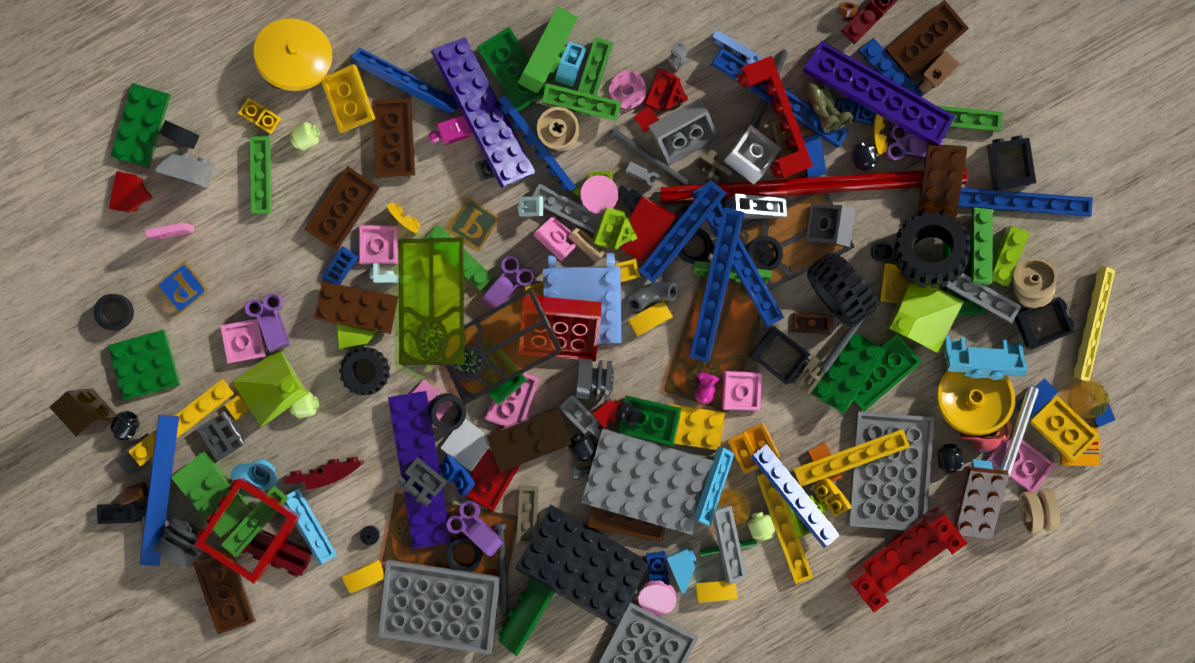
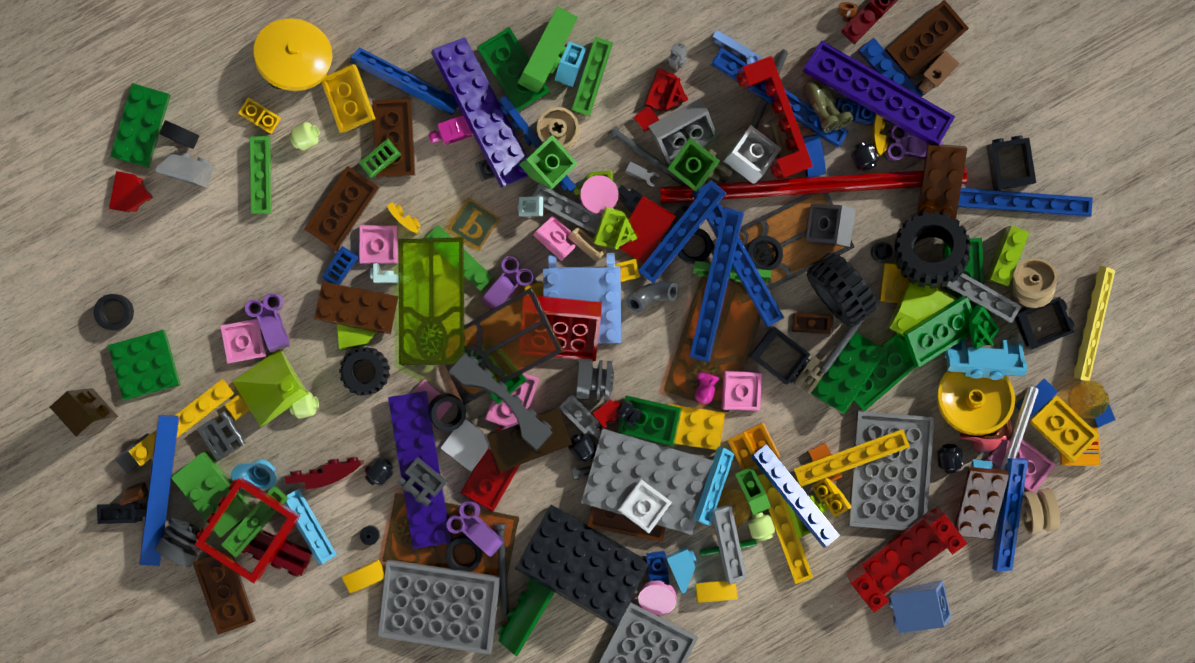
(125, 425): black head -> none
(169, 231): bright pink tile -> none
(181, 287): piece -> none
(378, 471): none -> black head
(381, 148): none -> bright green slope
(457, 473): blue slope -> none
(471, 375): none -> dark grey arch
(527, 514): dark tan plate -> none
(548, 163): none -> bright green slope
(581, 102): bright green plate -> none
(628, 89): bright pink tile -> none
(644, 506): none -> white tile
(650, 318): yellow slope -> none
(693, 164): none -> bright green slope
(753, 490): none -> bright green slope
(758, 206): light grey slope -> none
(920, 607): none -> medium blue slope
(939, 331): none -> green plate
(975, 119): bright green plate -> none
(982, 246): bright green plate -> none
(982, 327): none -> green slope
(1010, 515): none -> blue plate

